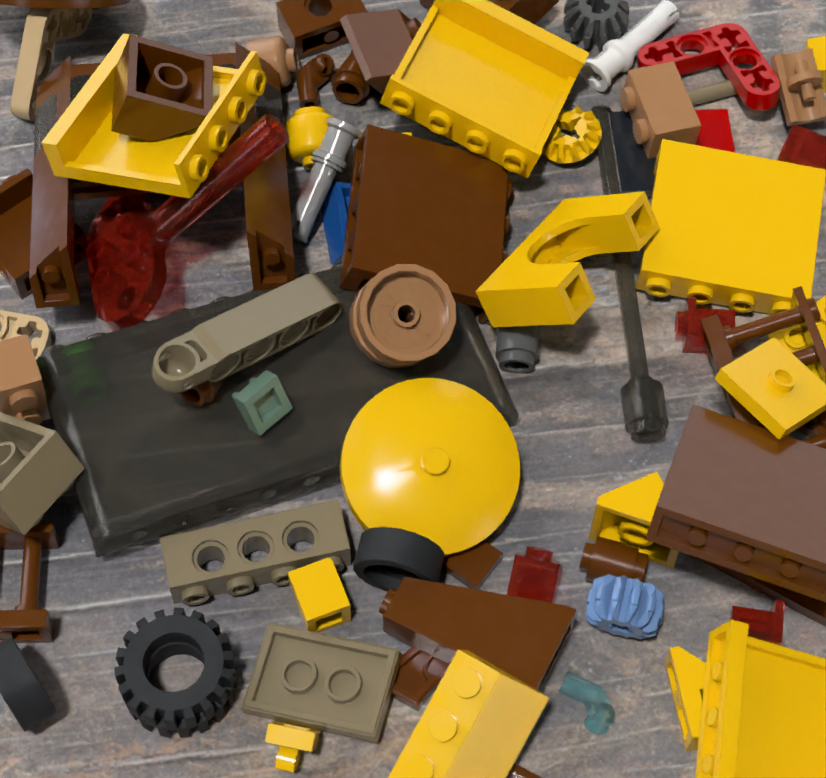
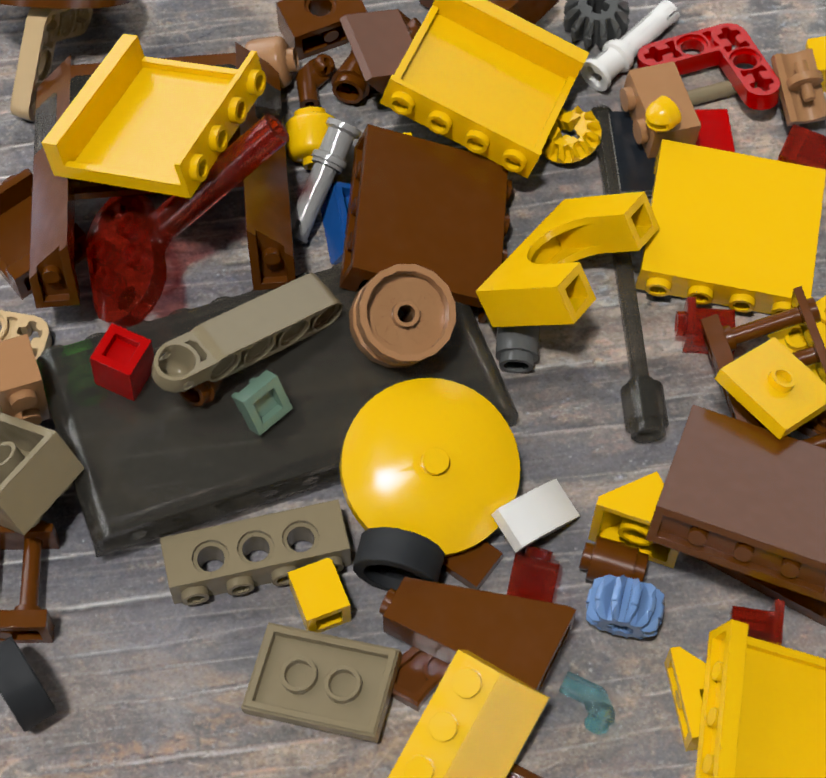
(122, 361): none -> red panel
(160, 90): reddish brown slope -> none
(170, 637): black tyre -> none
(291, 741): yellow tile -> none
(535, 515): none -> white slope
(662, 115): none -> yellow hinge

